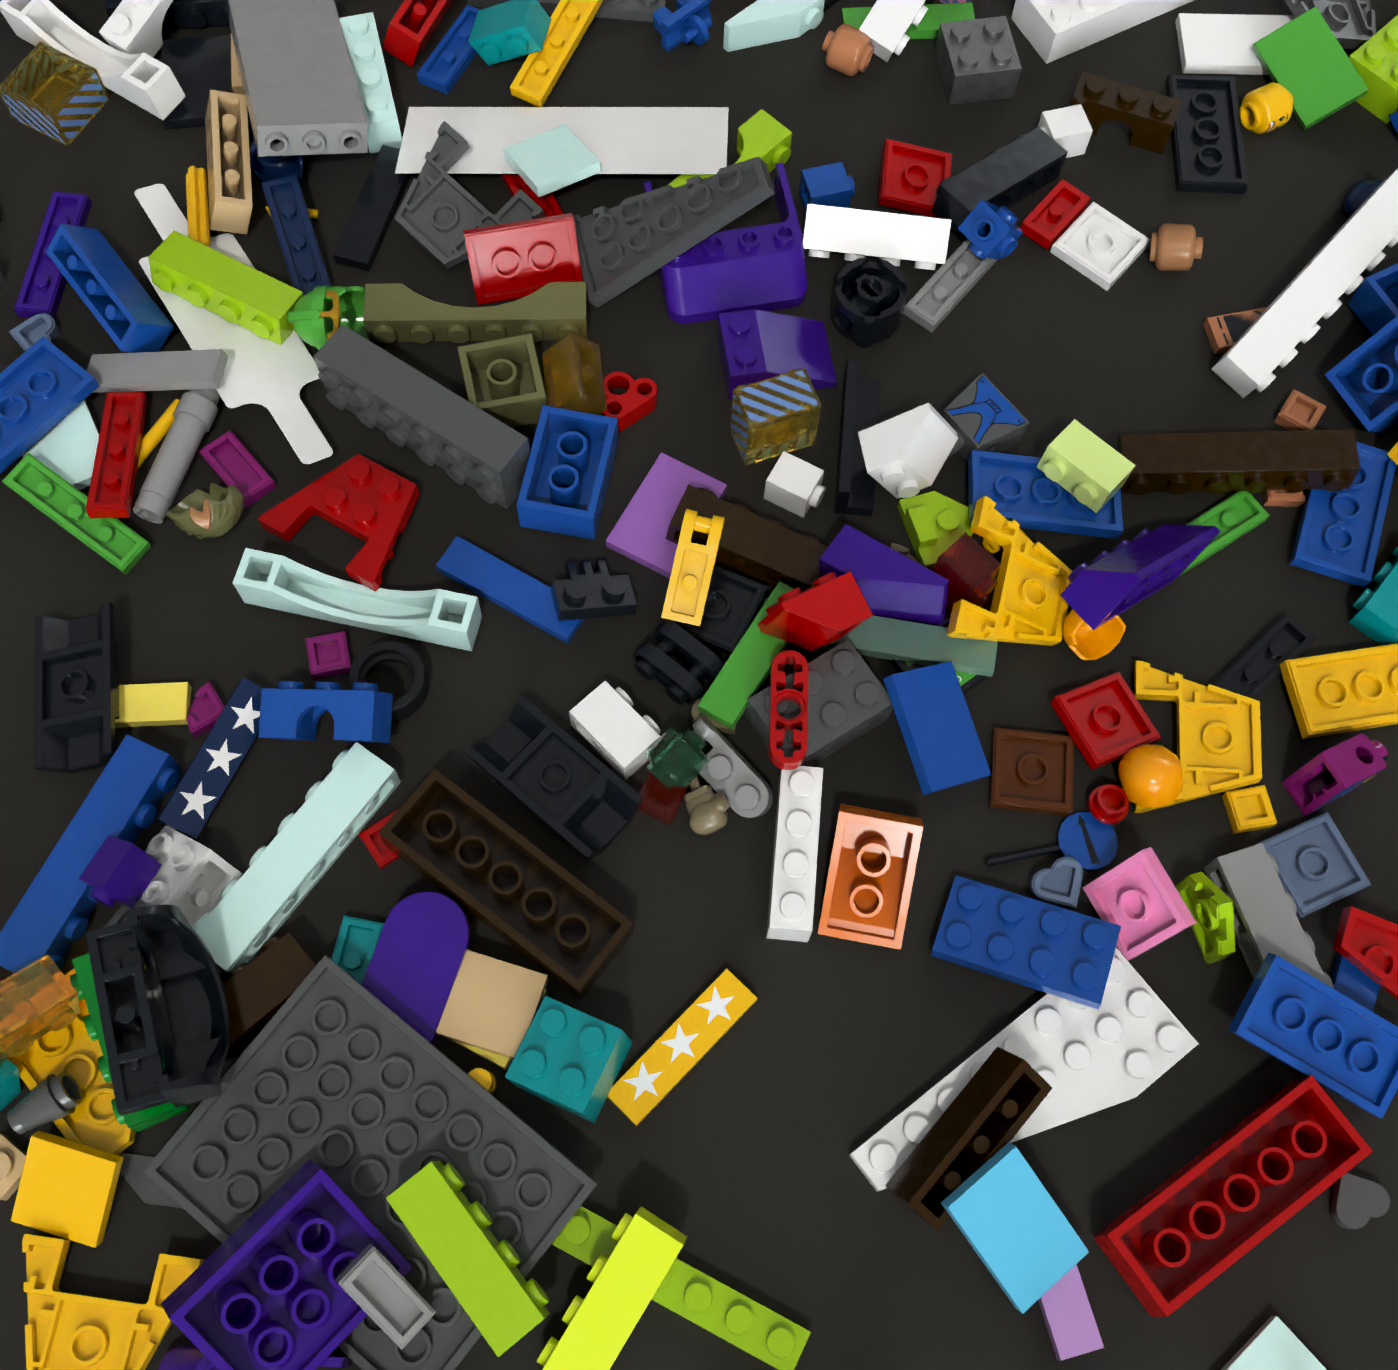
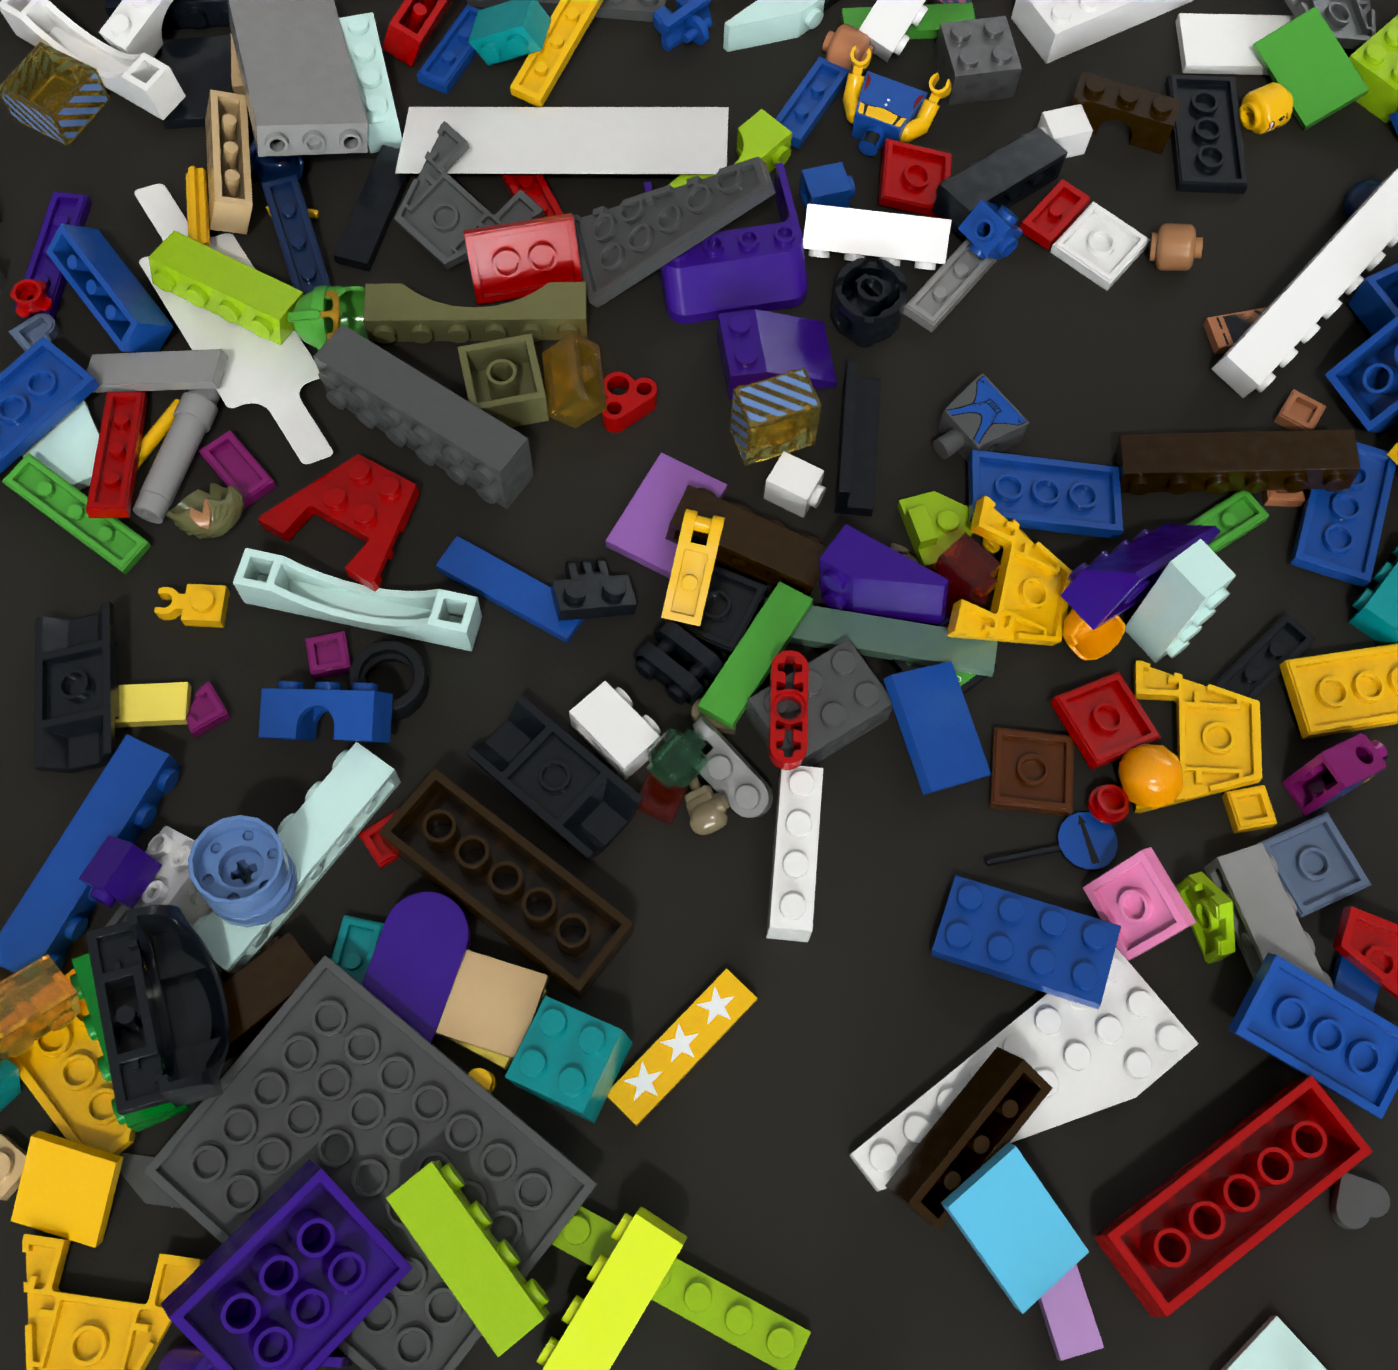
(30, 297): none -> red plate
(45, 1103): dark grey cone -> none
(199, 606): none -> yellow plate
(215, 762): dark blue tile -> none
(228, 854): none -> medium blue wheel
(385, 1296): light grey tile -> none
(552, 160): light aqua tile -> none
(568, 472): blue brick -> none
(812, 99): none -> blue plate
(817, 614): red slope -> none
(870, 876): orange slope -> none
(886, 107): none -> torso
(907, 450): white slope -> none
(1059, 883): sand blue tile -> none
(1085, 466): yellowish green brick -> none
(1180, 602): none -> light aqua brick

